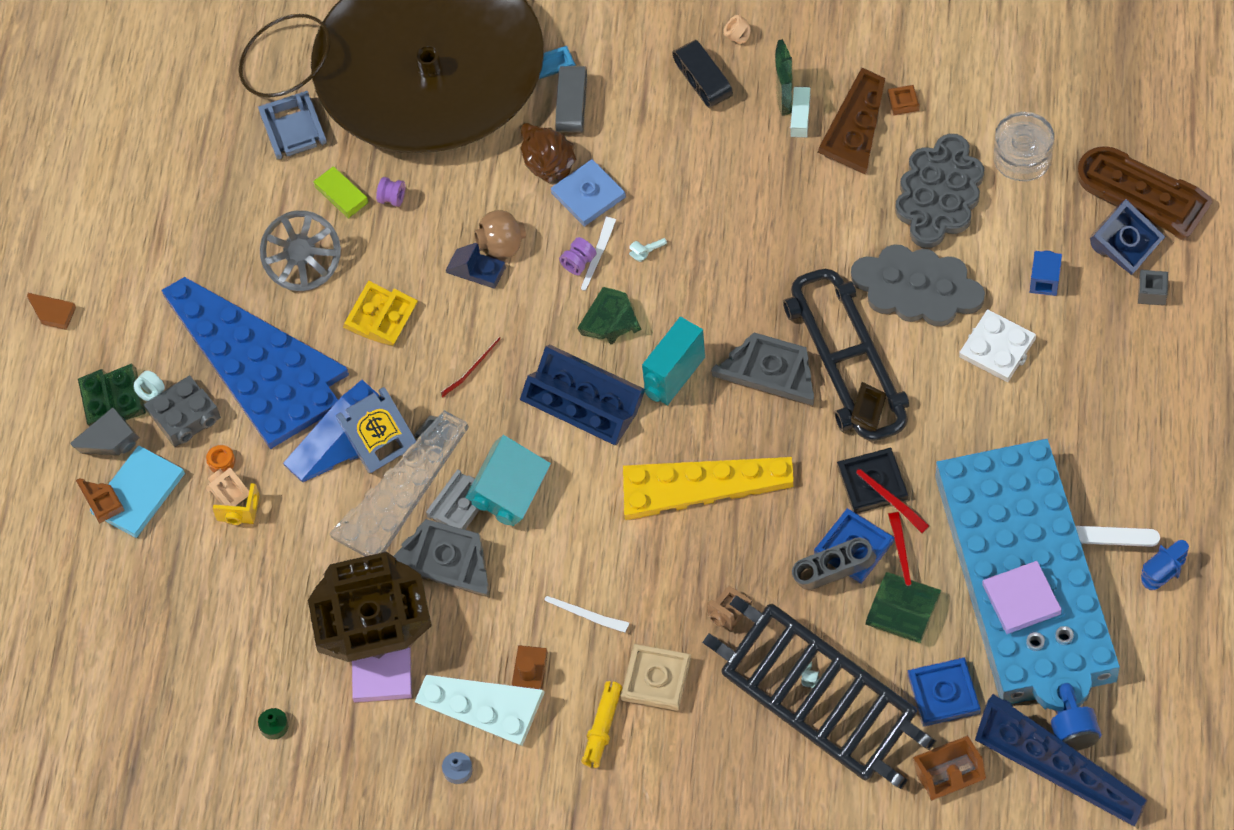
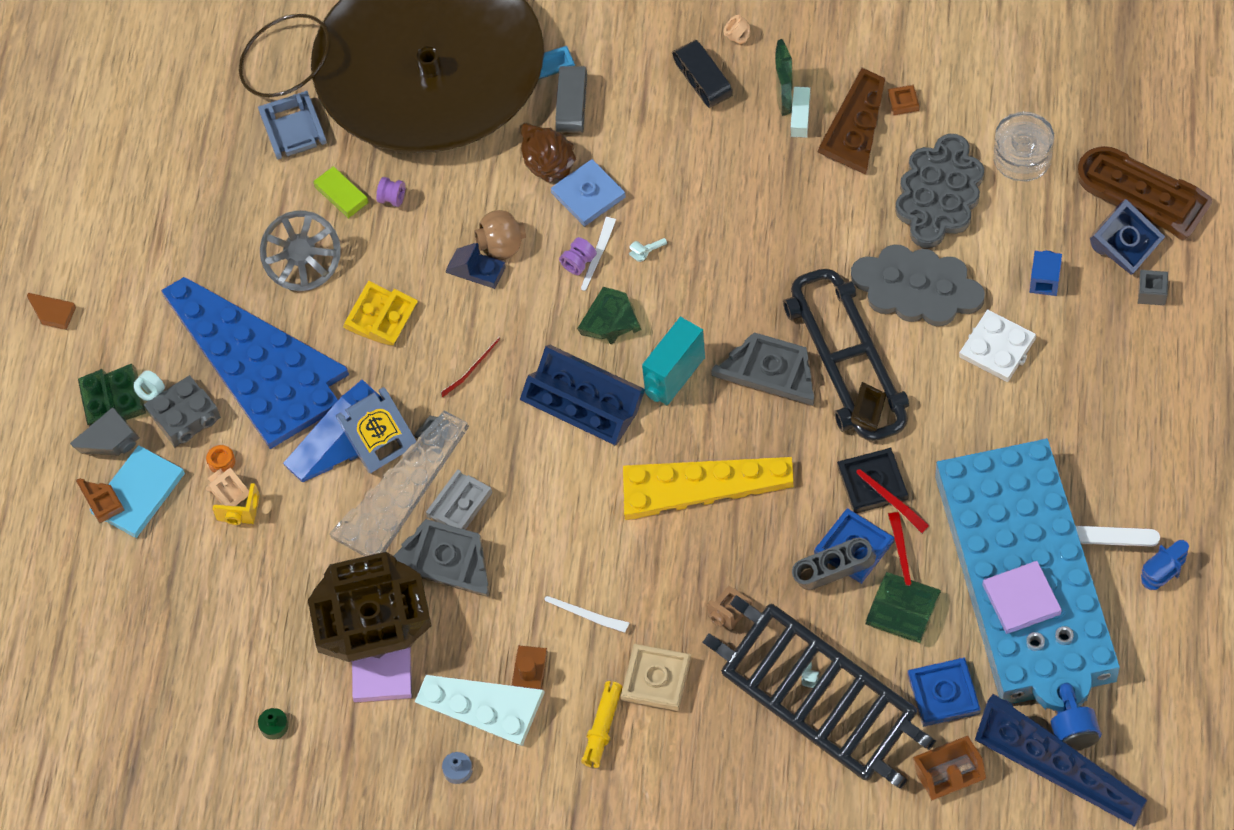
(507, 481): teal brick -> none

